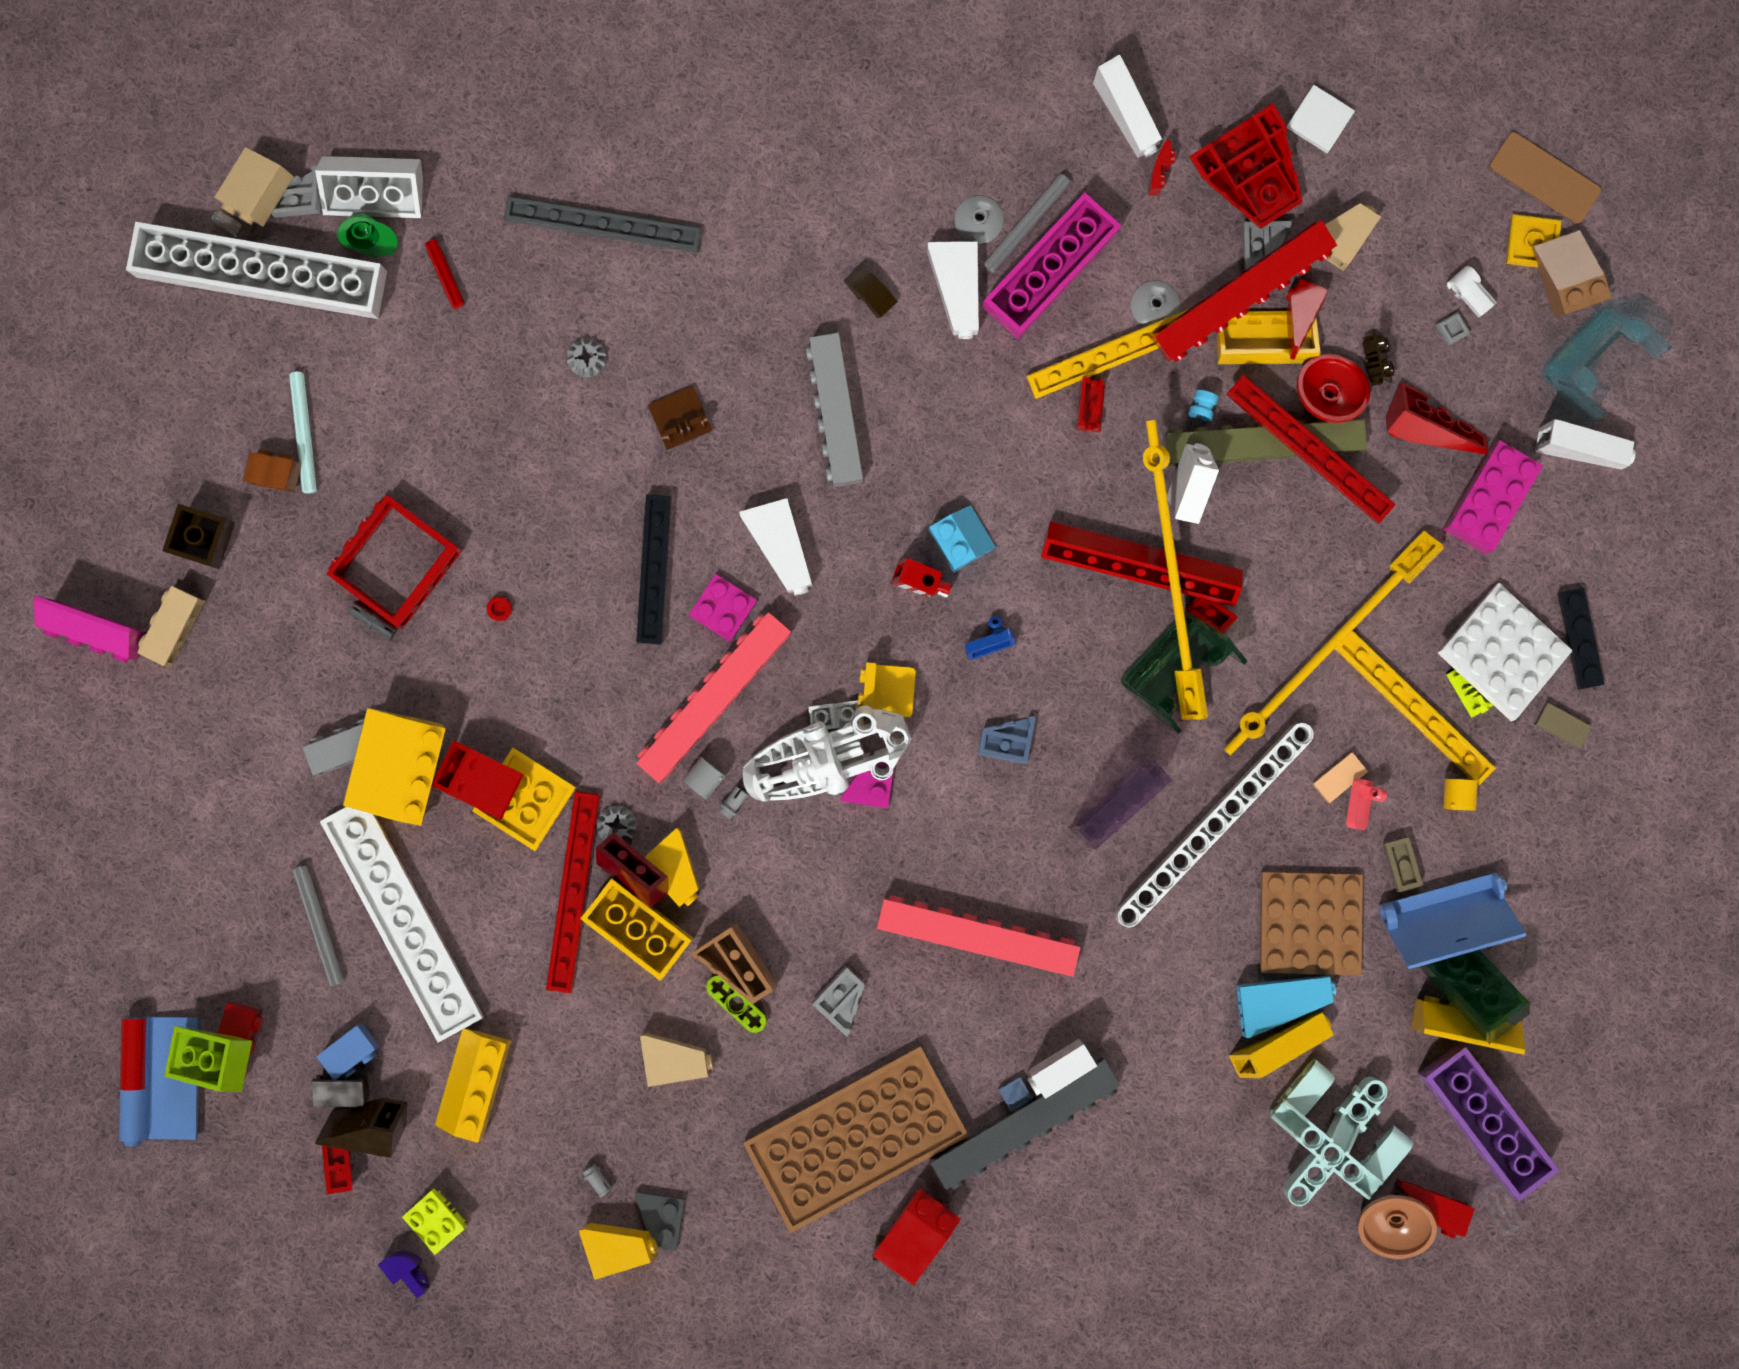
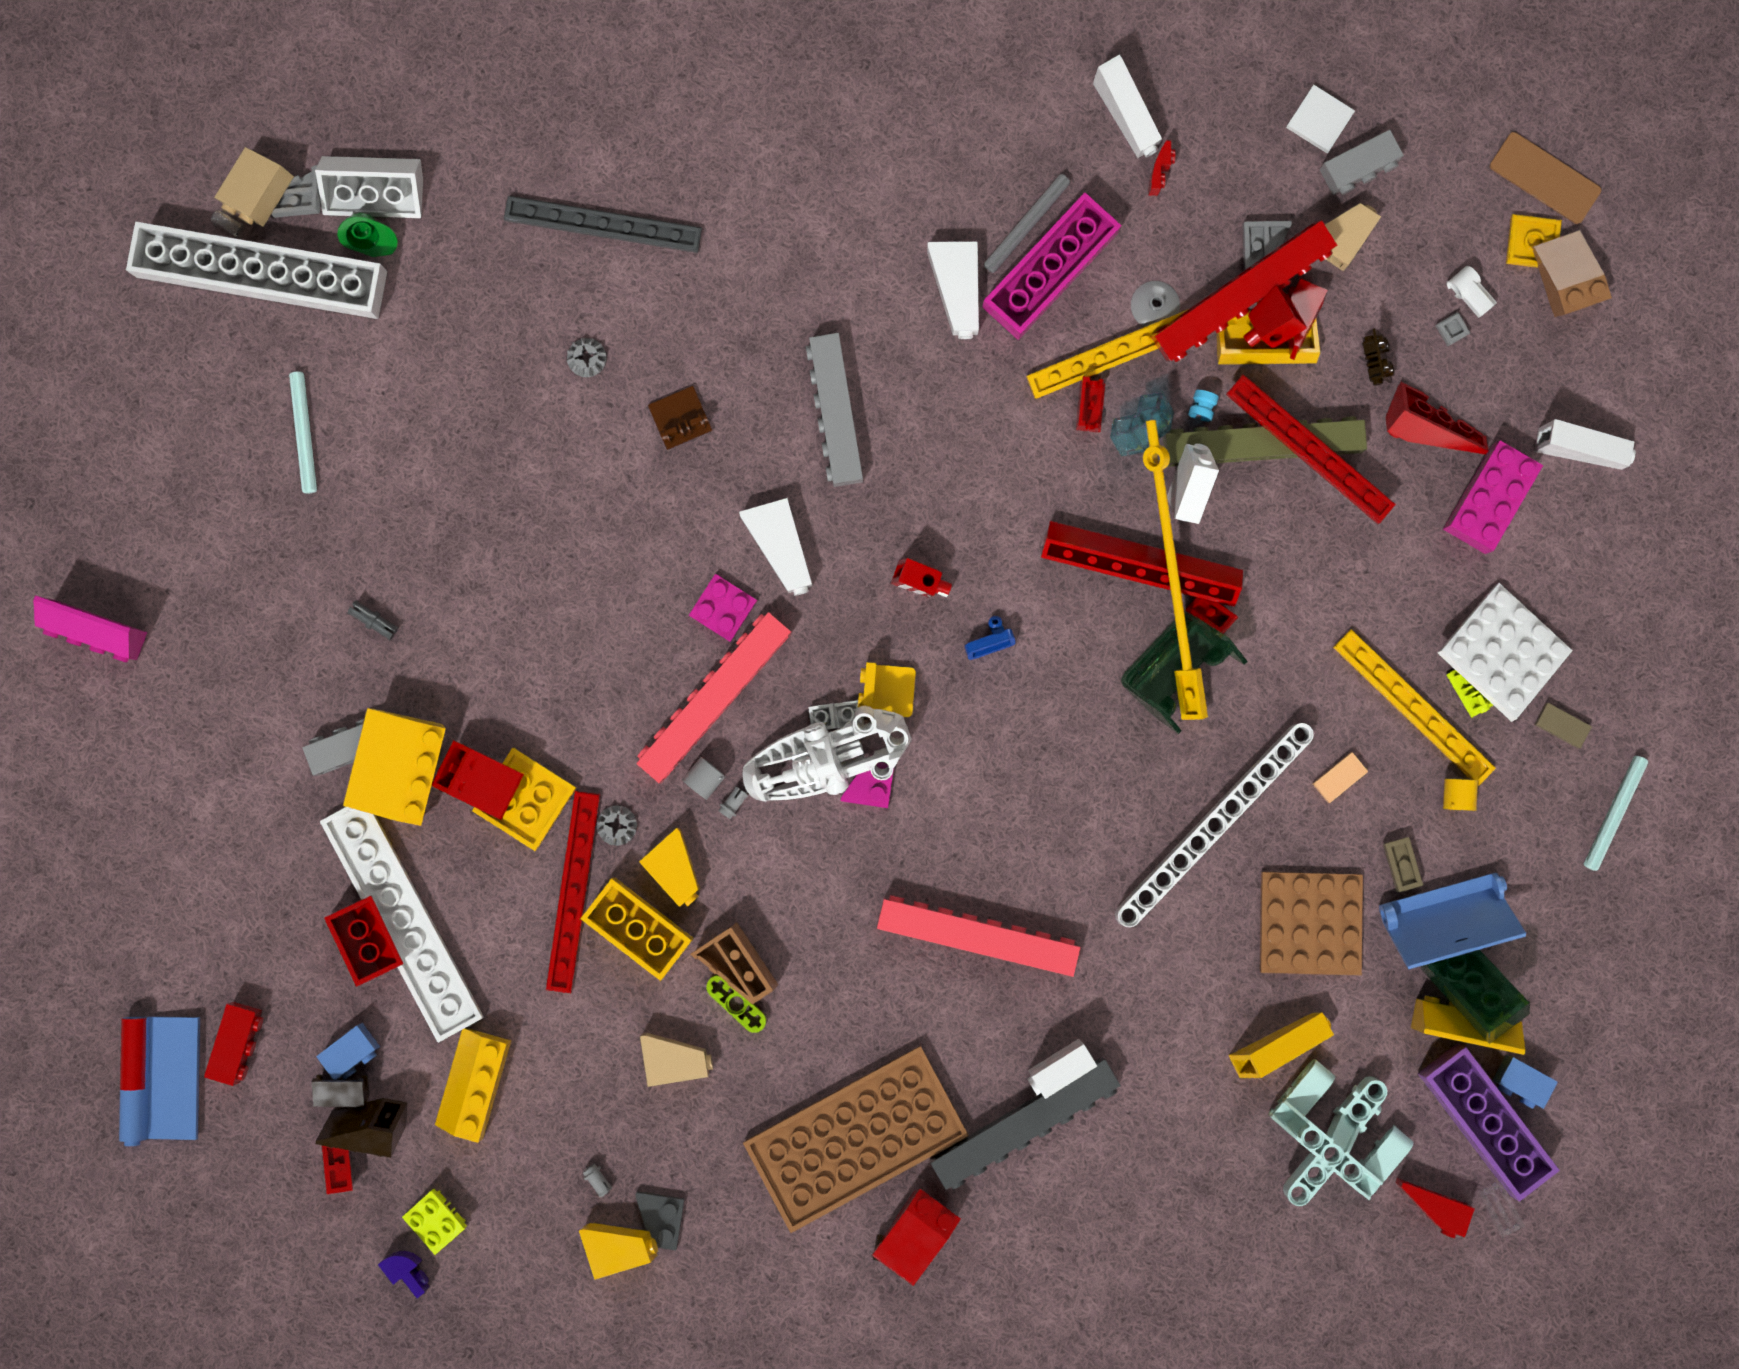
(170, 626): tan brick -> none
(198, 536): dark brown brick -> none
(208, 1059): lime slope -> none
(271, 471): dark orange brick -> none
(318, 925): light grey axle -> none
(363, 941): none -> red slope
(426, 585): red window -> none
(444, 274): red axle -> none
(499, 608): red tile -> none
(632, 870): dark red brick -> none
(653, 569): black plate -> none
(840, 999): light grey wing -> none
(870, 290): dark brown slope -> none
(961, 538): medium azure slope -> none
(974, 230): light grey dish -> none
(1008, 741): sand blue wing -> none
(1015, 1093): sand blue tile -> none
(1120, 804): clear purple window -> none
(1130, 431): none -> clear light blue brick
(1253, 168): red wedge -> none
(1274, 320): none -> red torso
(1280, 1001): medium azure slope -> none
(1340, 380): red dish -> none
(1360, 802): coral piece -> none
(1362, 163): none -> light grey brick
(1397, 1236): nougat dish -> none
(1406, 567): yellow bar -> none
(1524, 1081): none -> medium blue brick
(1569, 368): clear light blue windscreen -> none
(1581, 638): black plate -> none
(1616, 813): none -> light aqua axle

